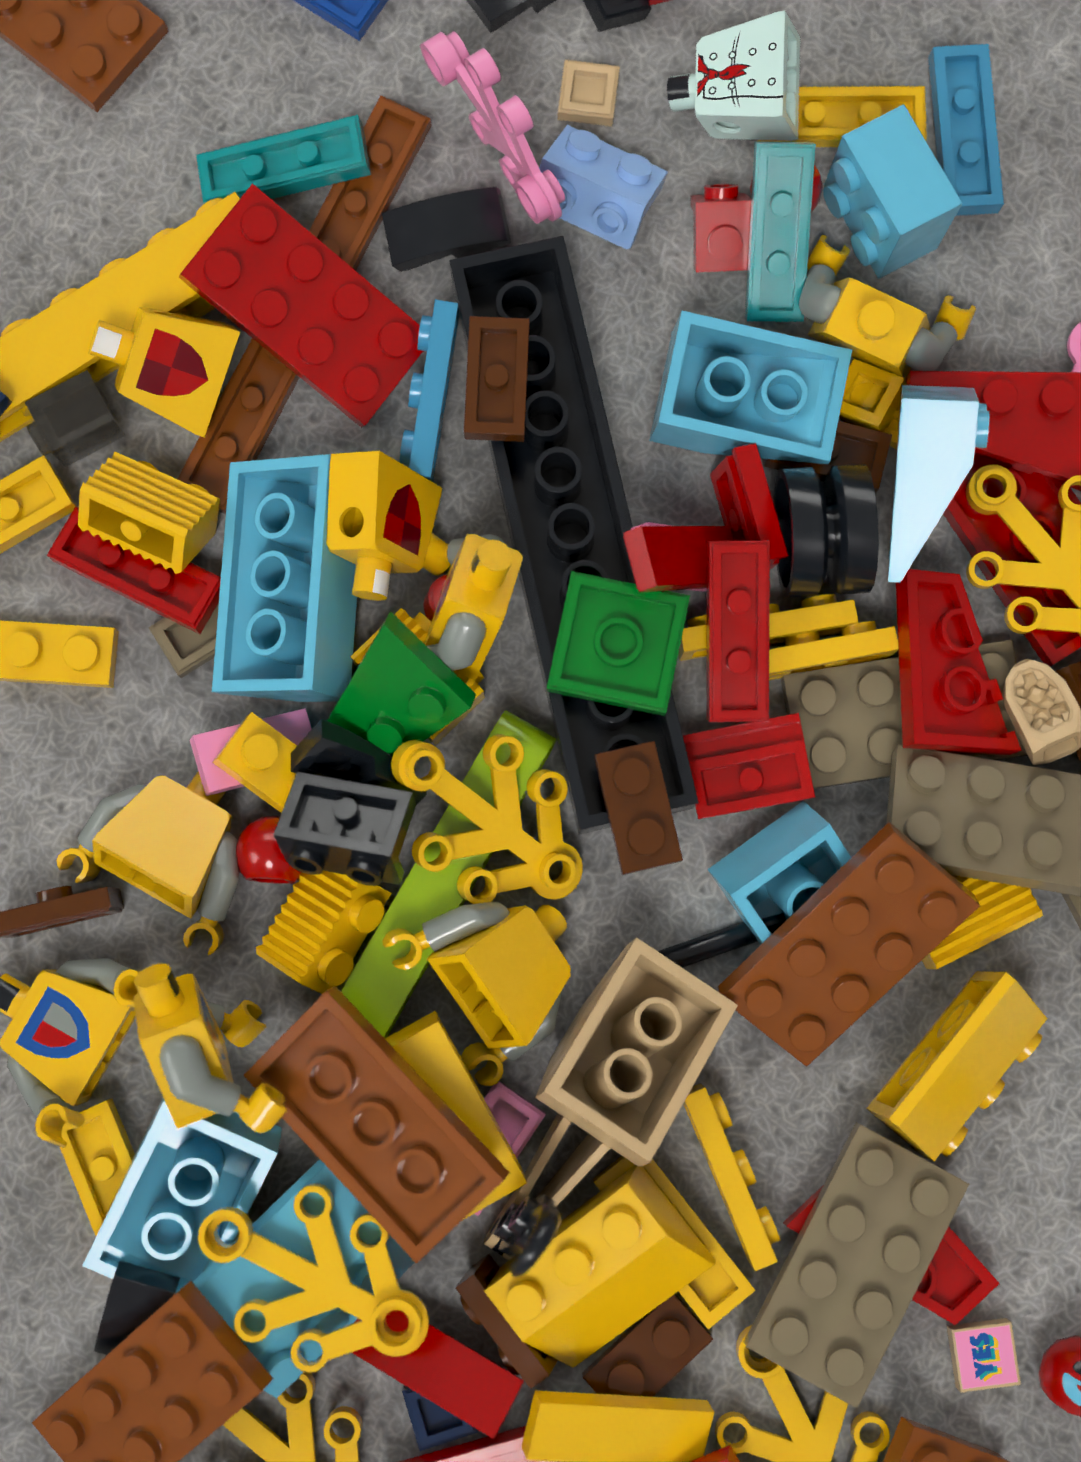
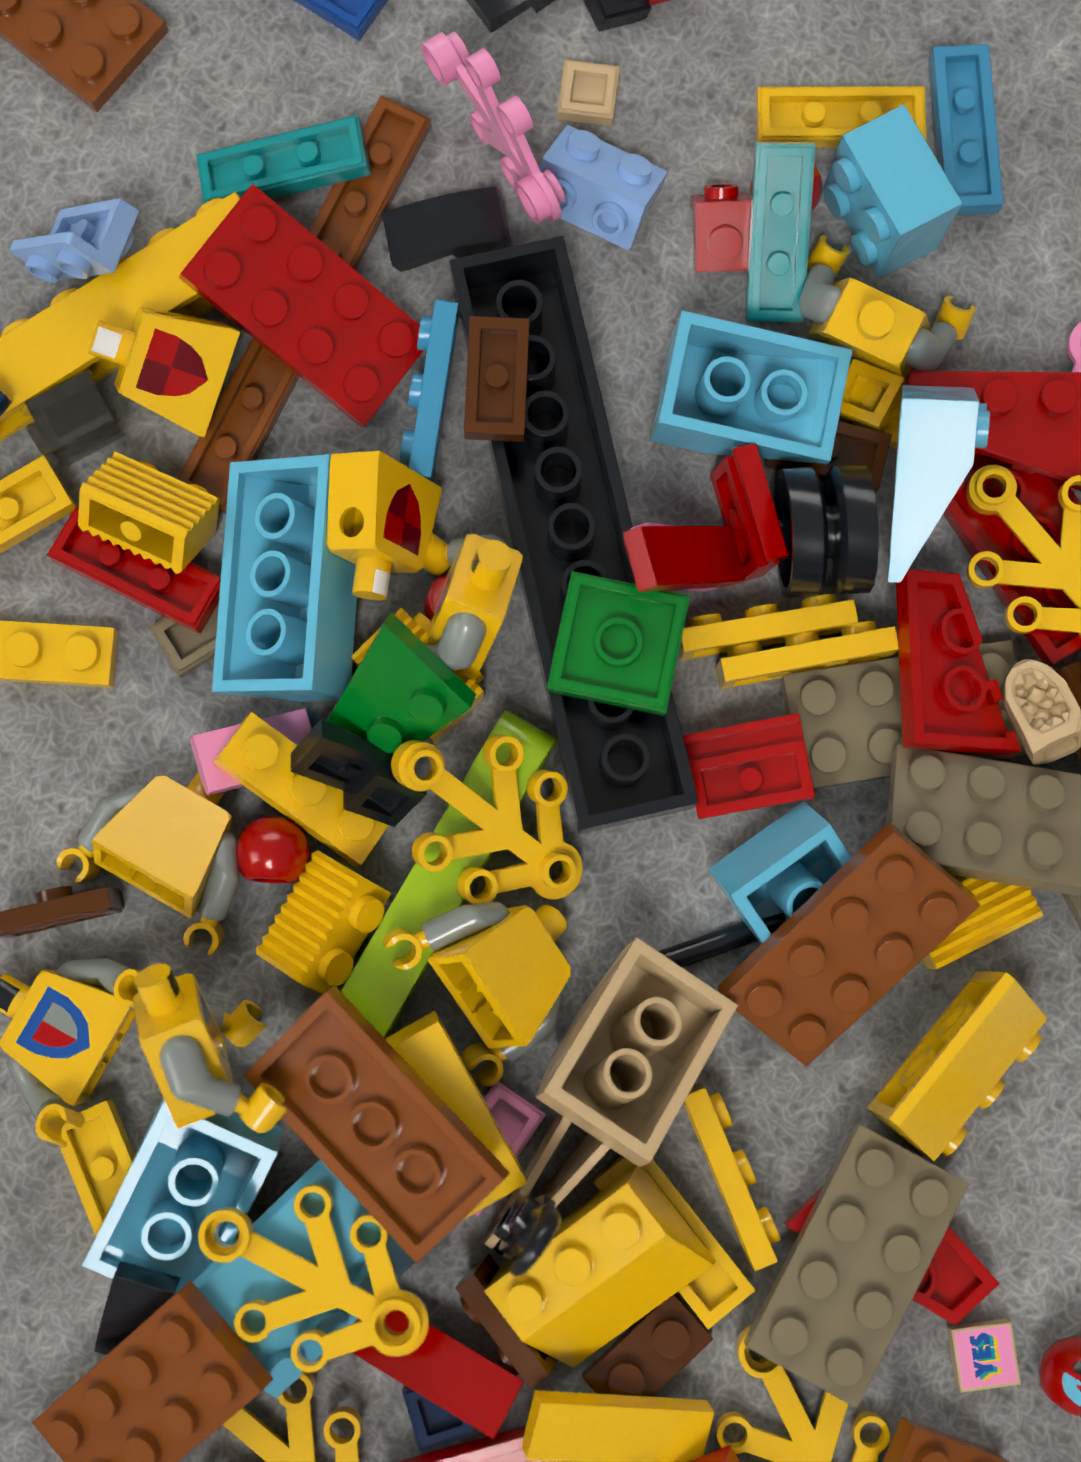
(81, 243): none -> light blue bracket
(345, 828): black bracket -> none
(638, 808): reddish brown plate -> none
(738, 630): red tile -> none
(744, 81): light aqua torso -> none

